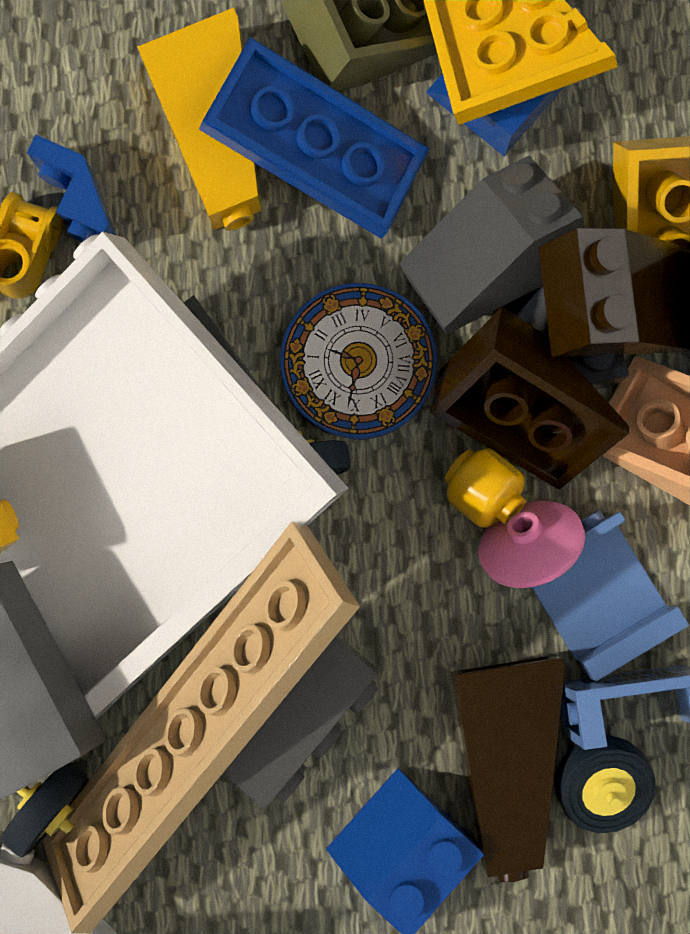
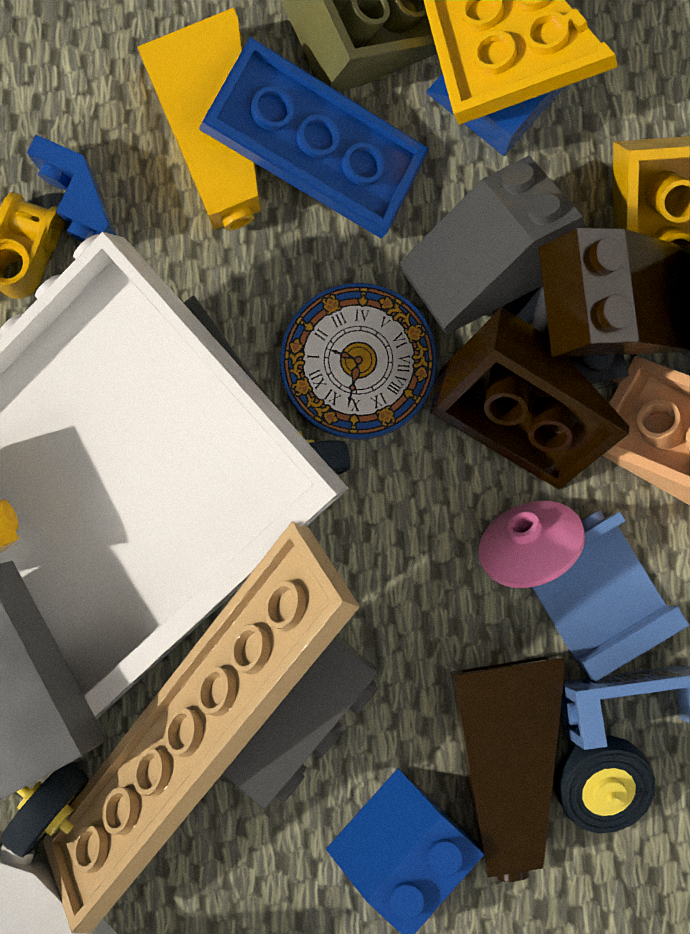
(485, 487): yellow head -> none

